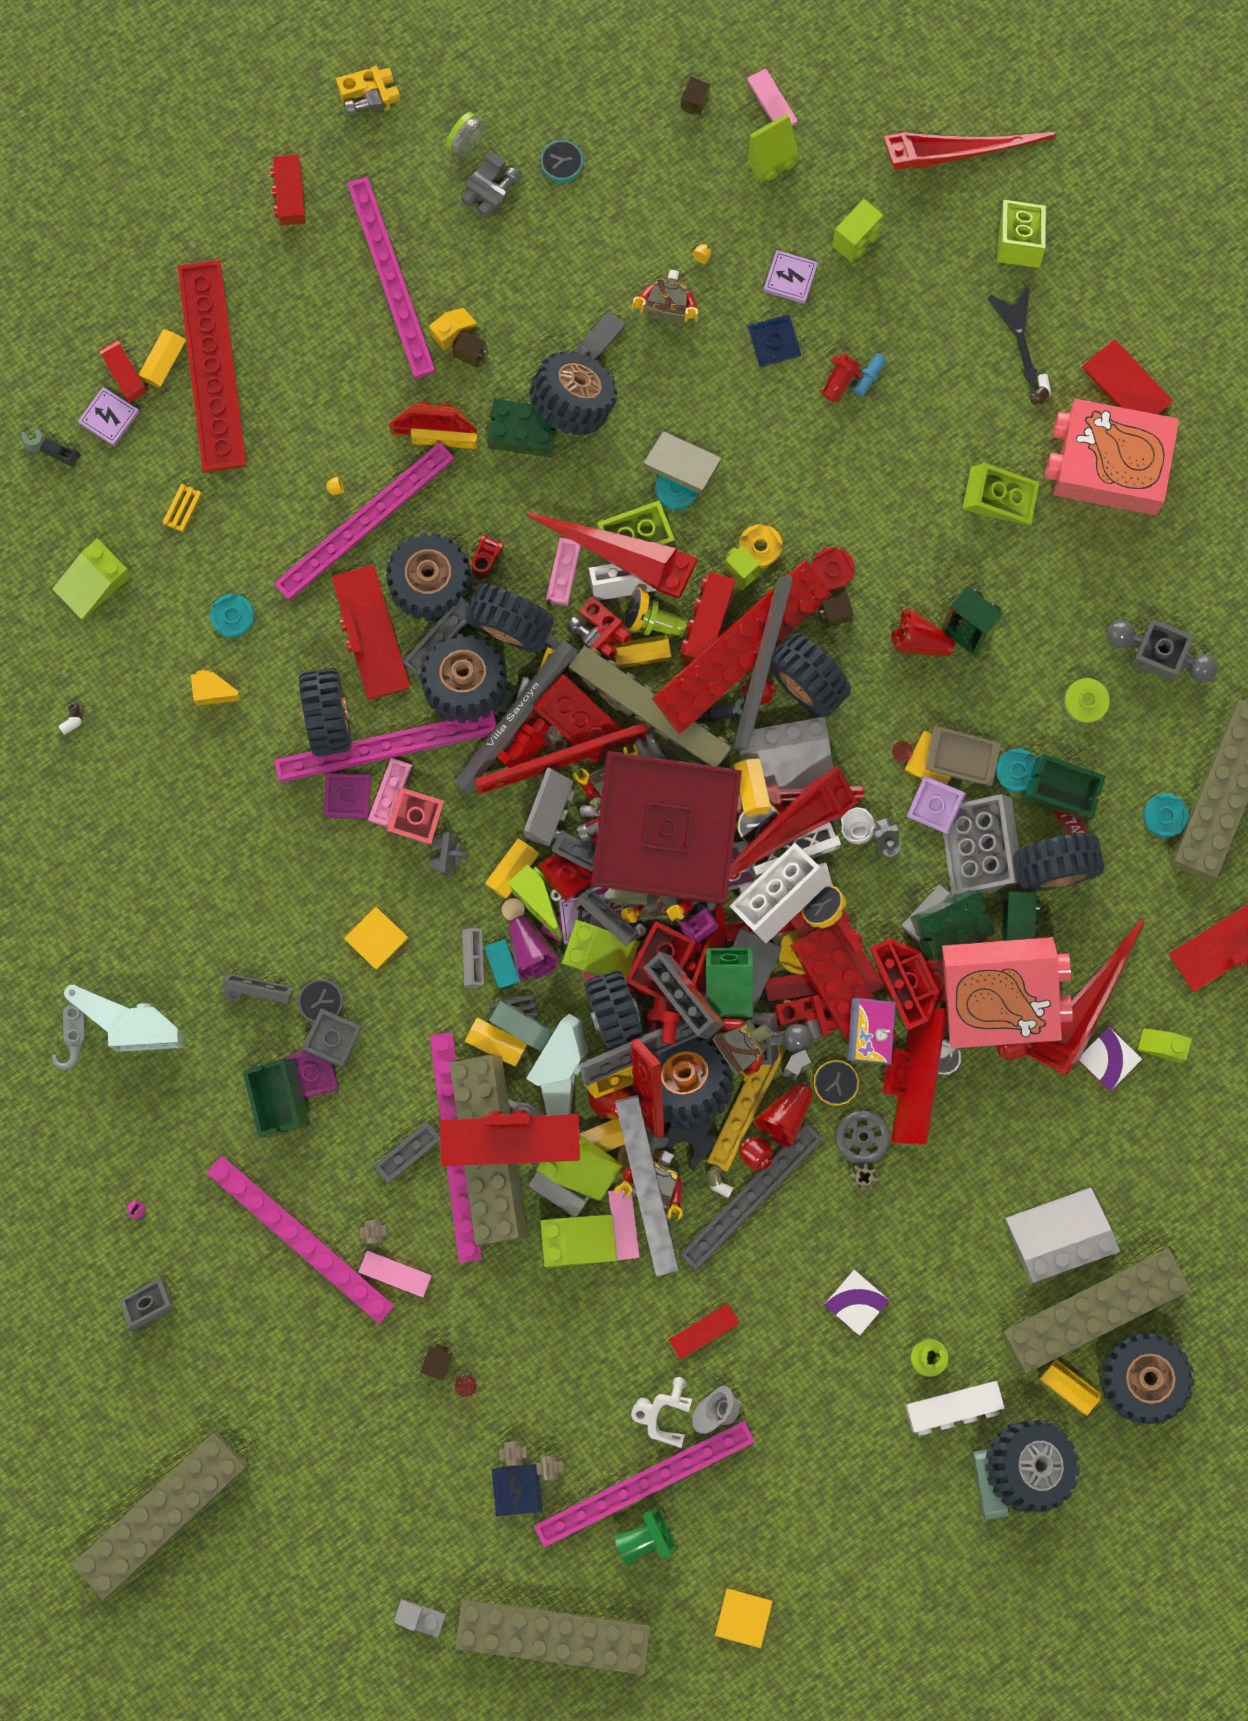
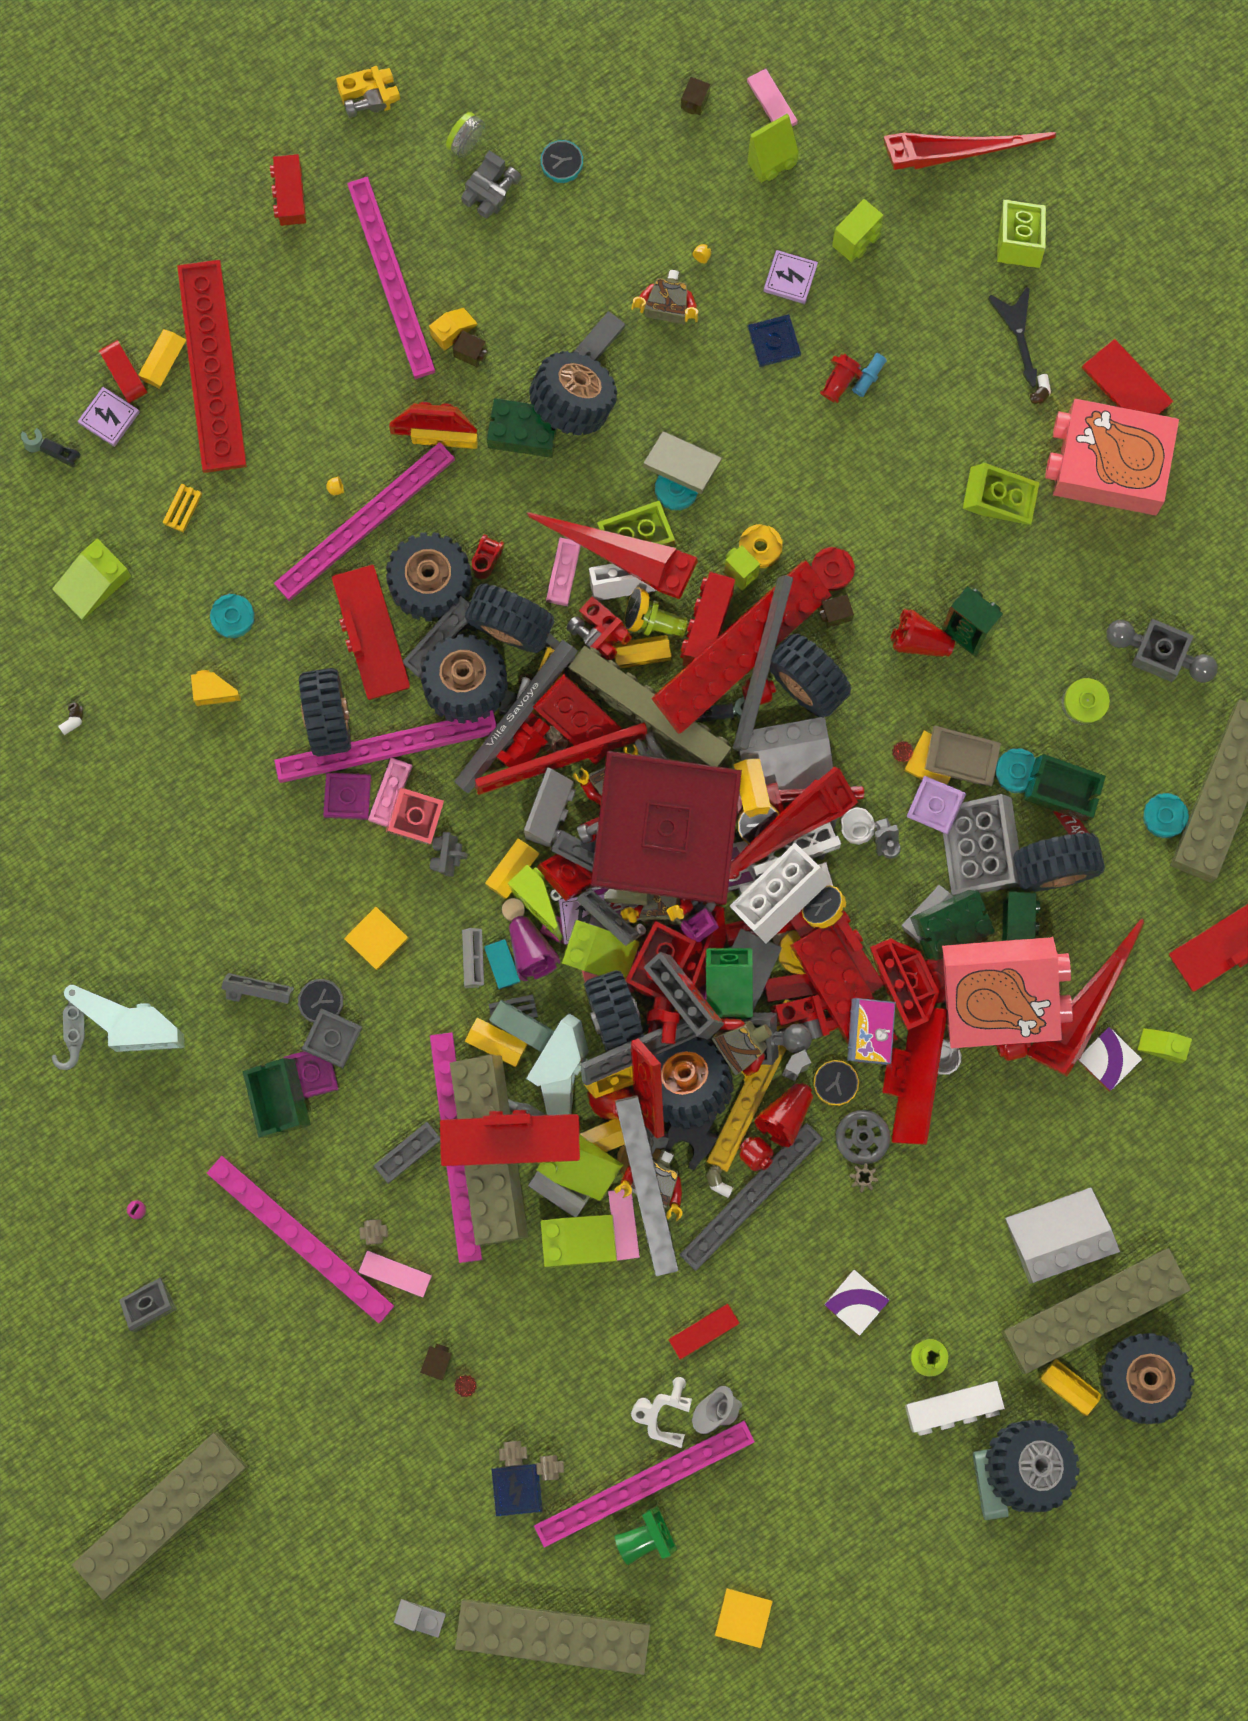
(591, 810): arm -> none

